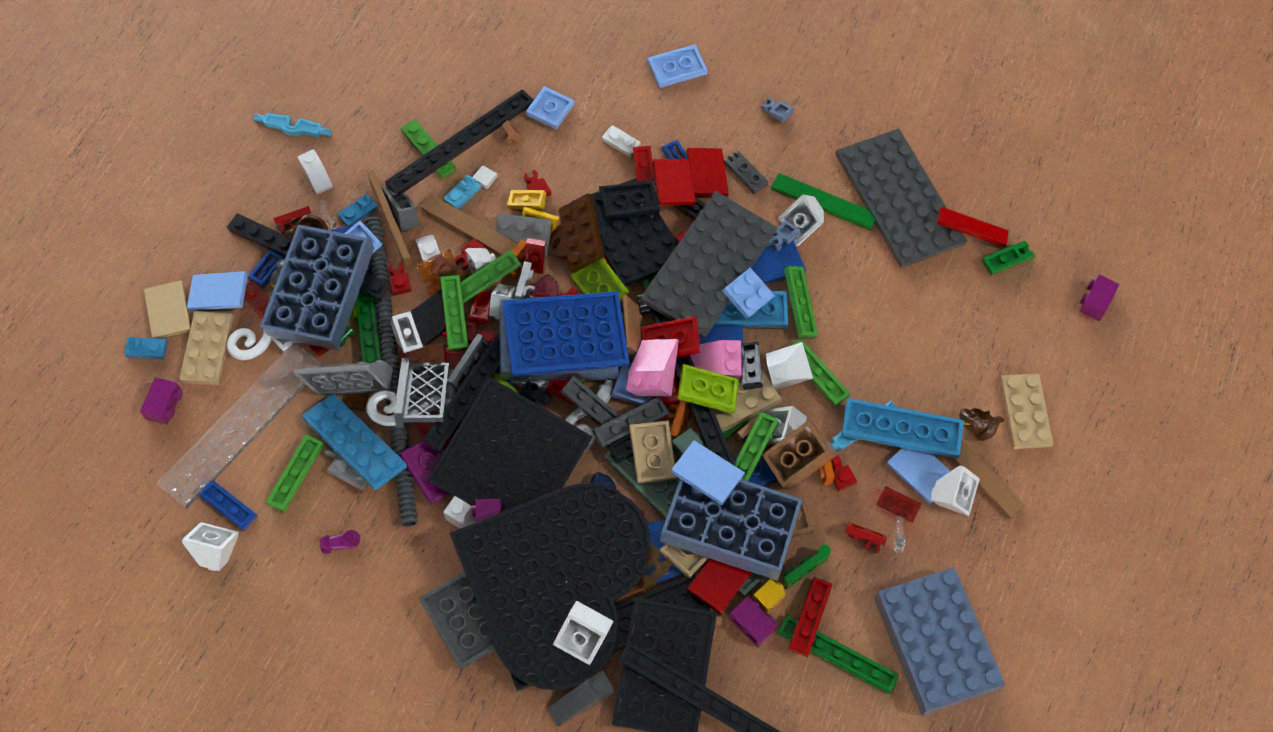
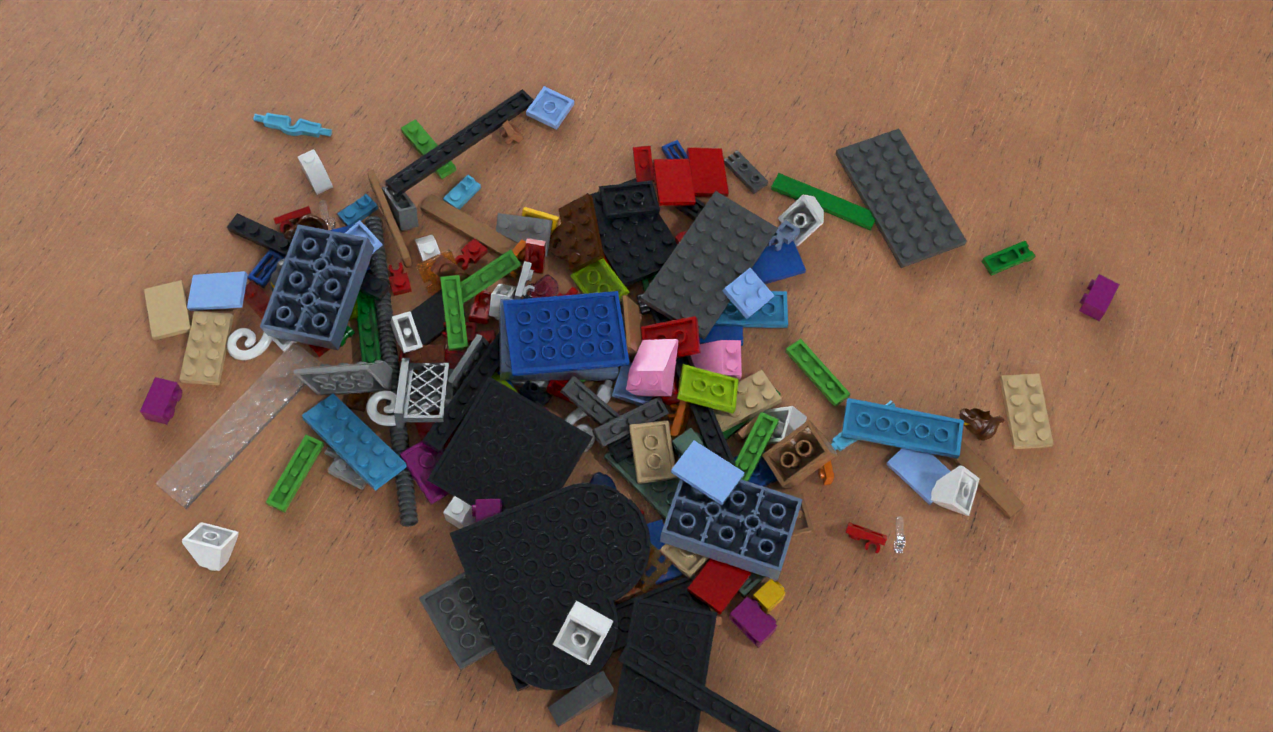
(146, 348): dark azure plate -> none
(228, 505): blue tile -> none
(346, 540): magenta piece -> none
(478, 258): white slope -> none
(485, 177): white tile -> none
(527, 198): yellow plate -> none
(537, 184): red plate -> none
(620, 141): white plate -> none
(677, 66): light blue tile -> none
(751, 366): tile -> none
(778, 111): sand blue plate -> none
(788, 366): white slope -> none
(800, 302): bright green plate -> none
(806, 566): green plate -> none
(810, 617): red tile -> none
(842, 475): red plate -> none
(845, 658): green tile -> none
(898, 504): clear red plate -> none
(938, 641): sand blue brick -> none
(972, 227): red tile -> none

